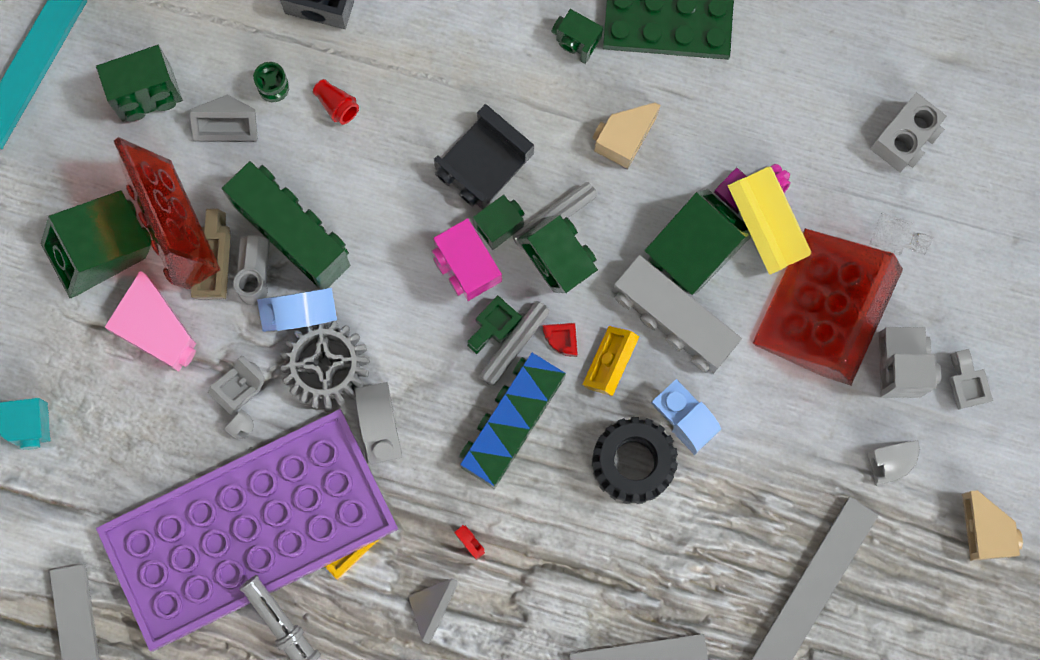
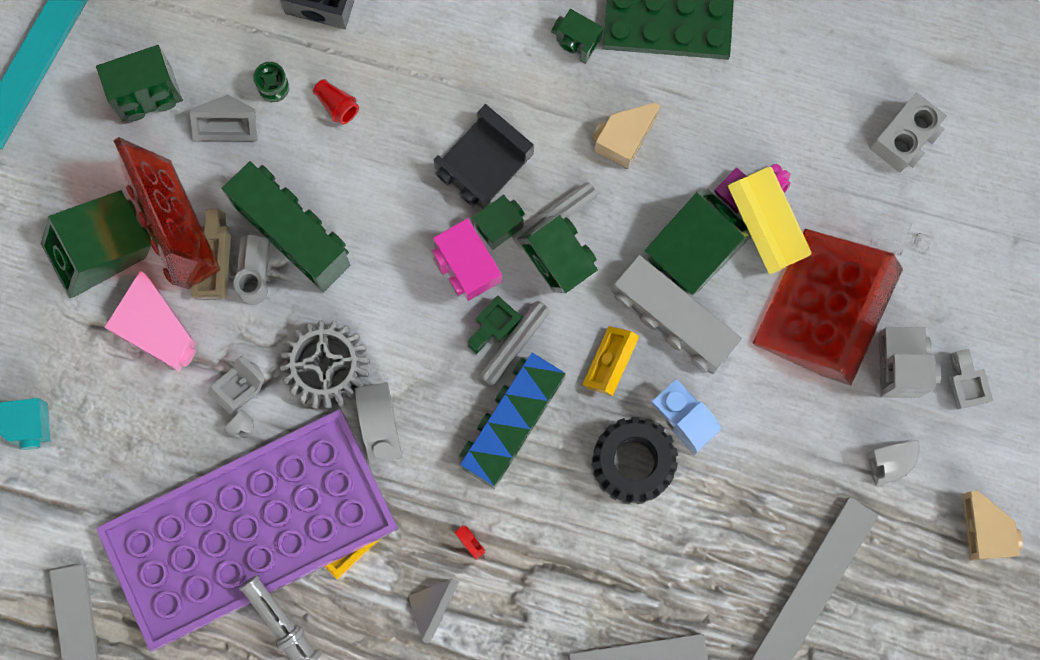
(297, 310): light blue brick -> none
(562, 338): red tile -> none

